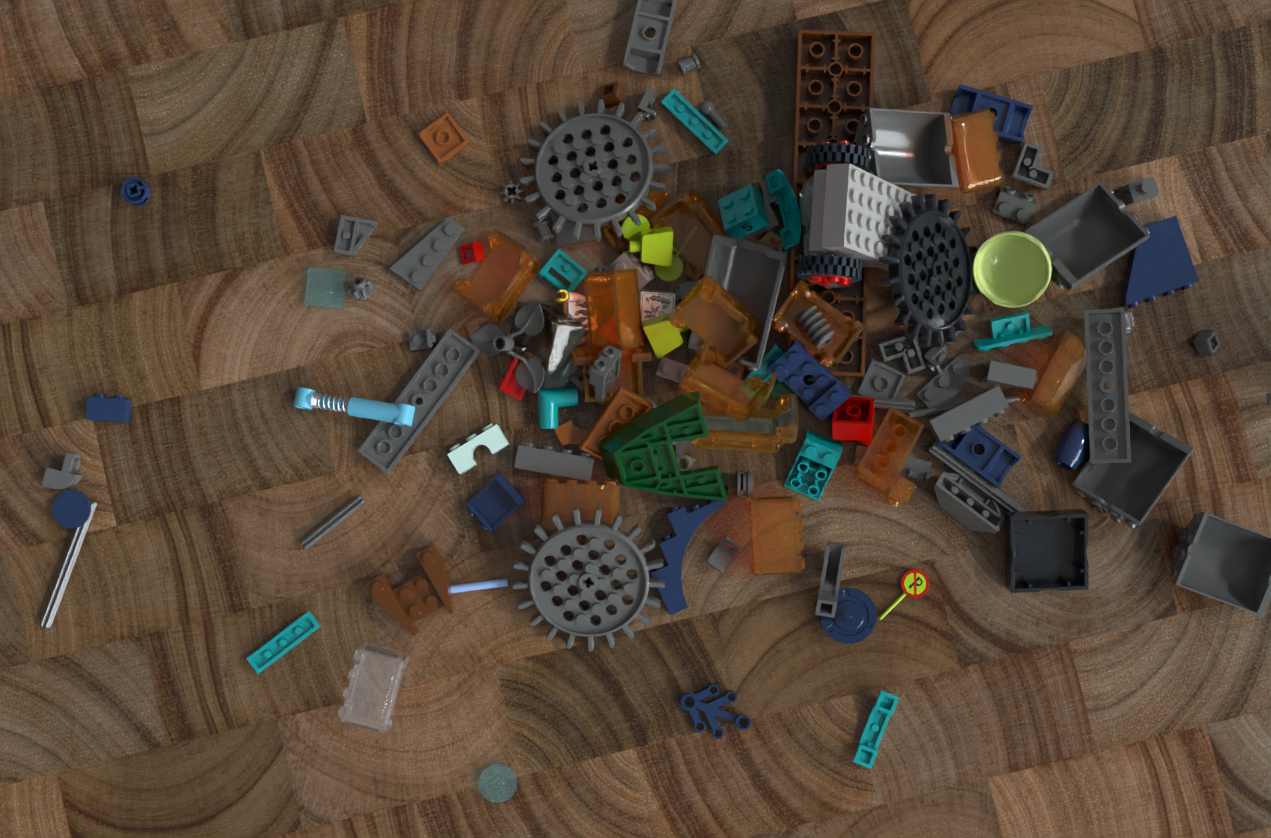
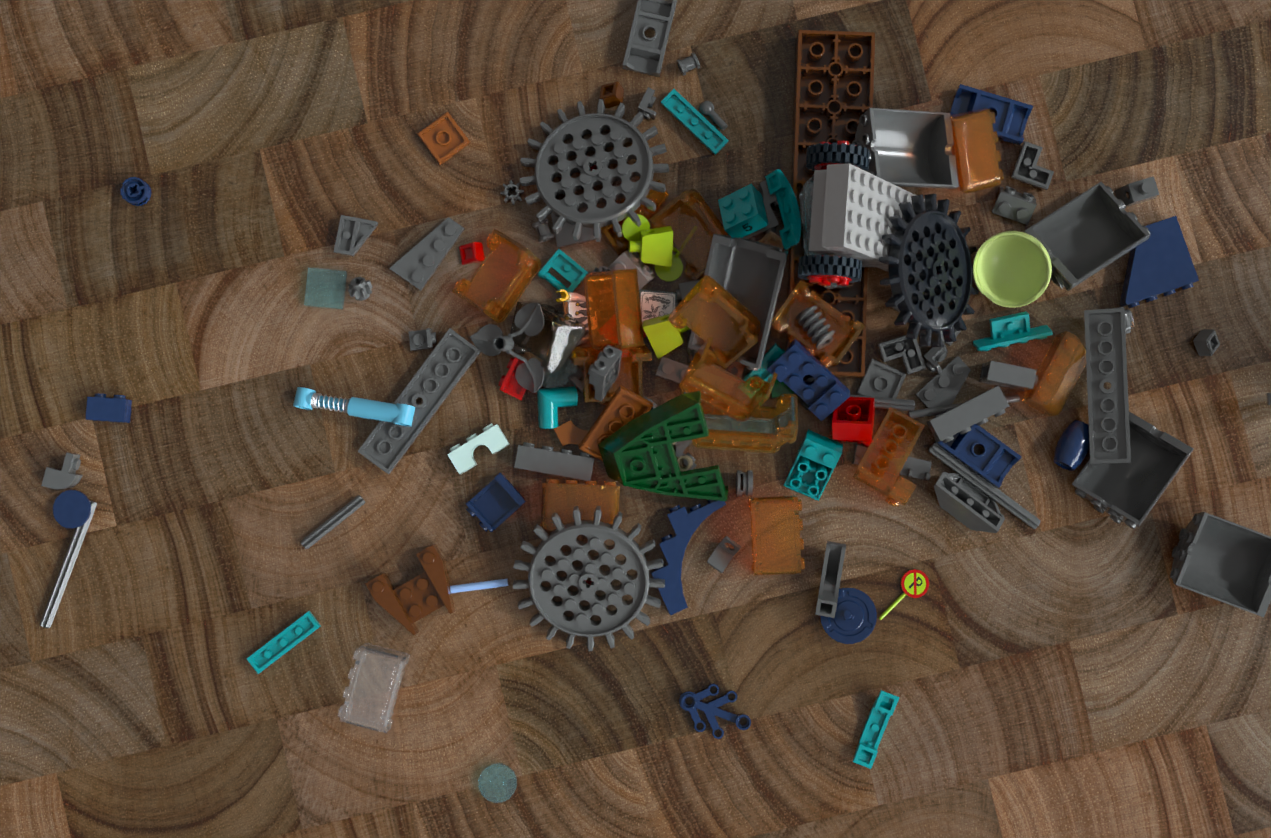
(1046, 550): black tile -> none

